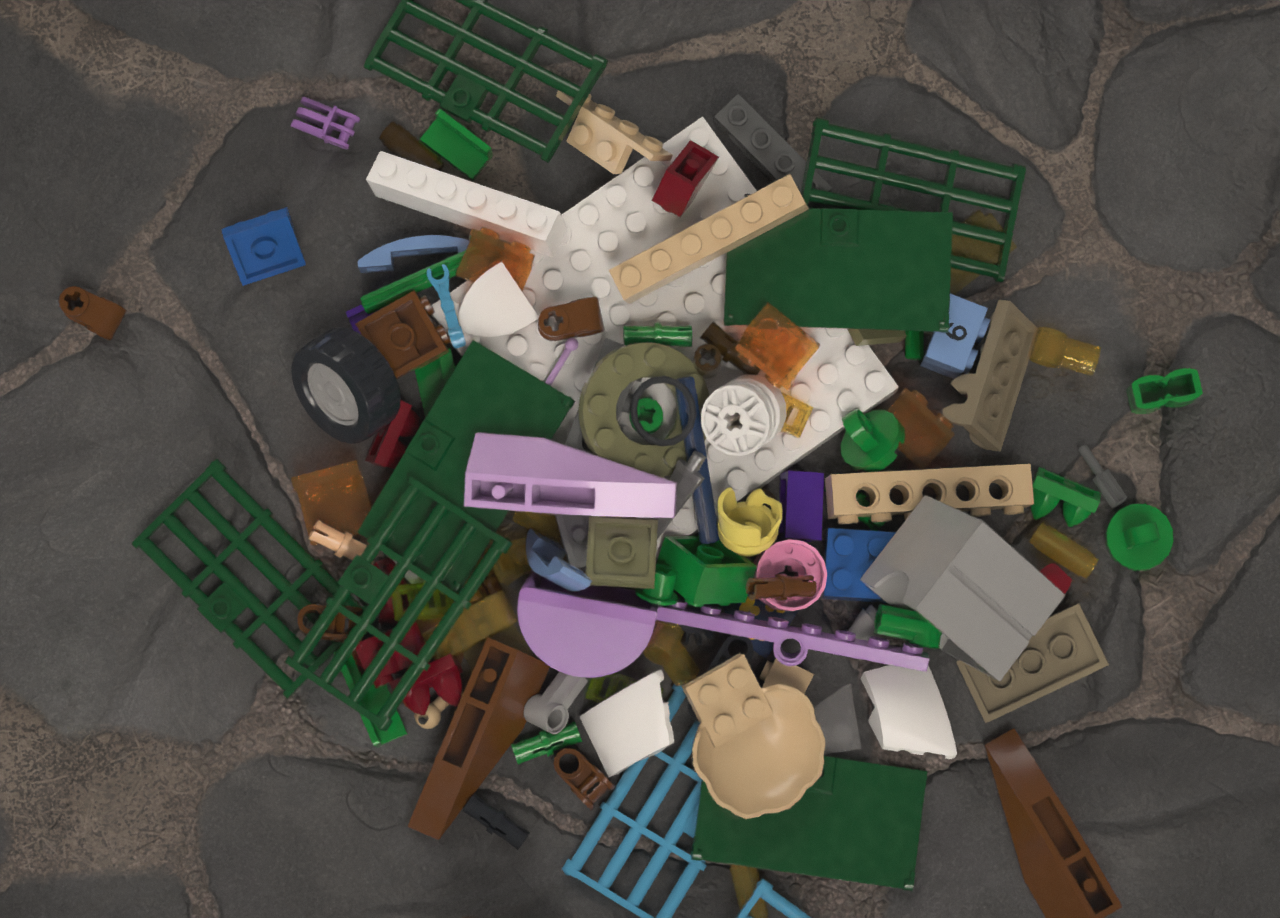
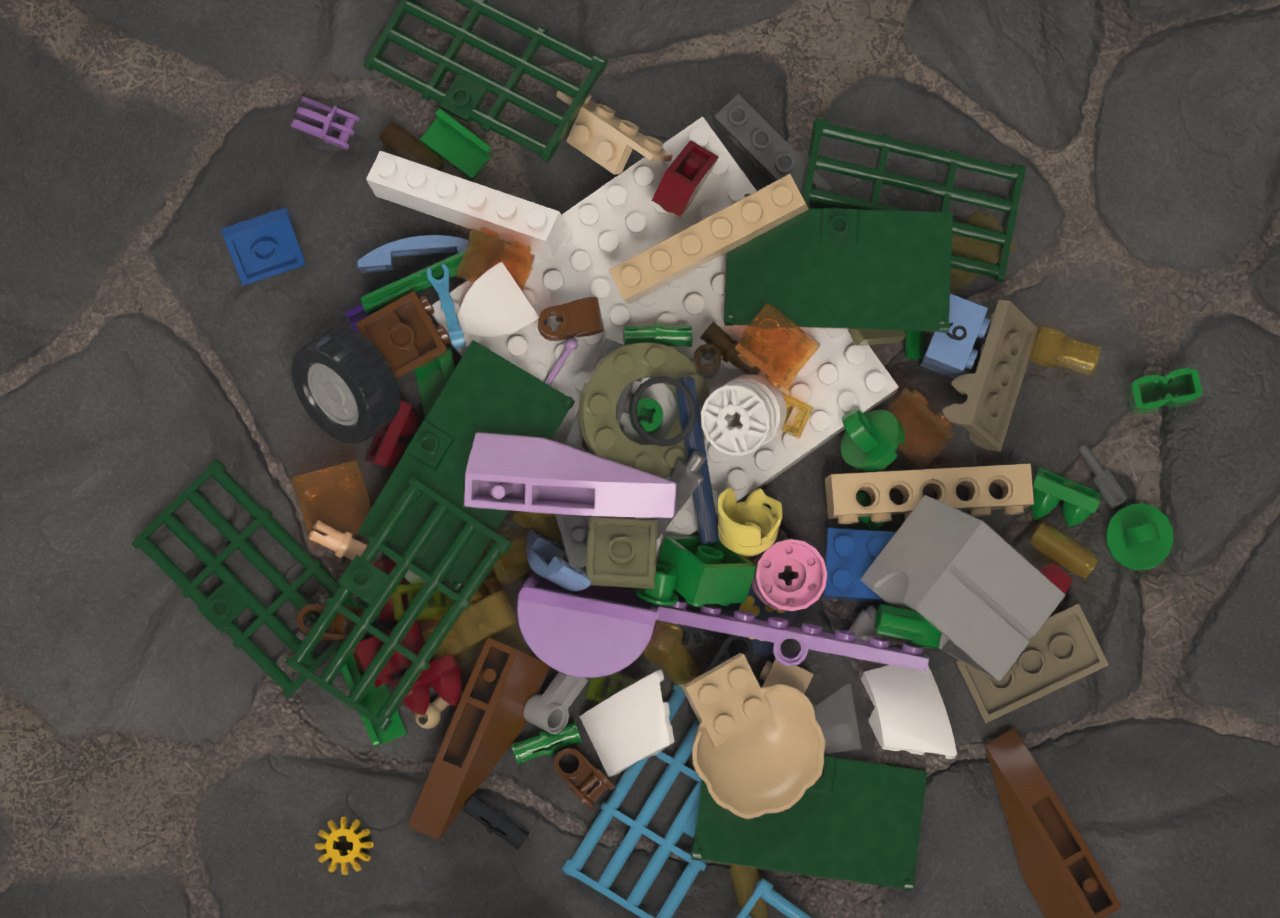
(96, 314): reddish brown piece -> none
(337, 854): none -> yellow gear
(781, 587): reddish brown pin -> none
(801, 506): dark purple hinge -> none

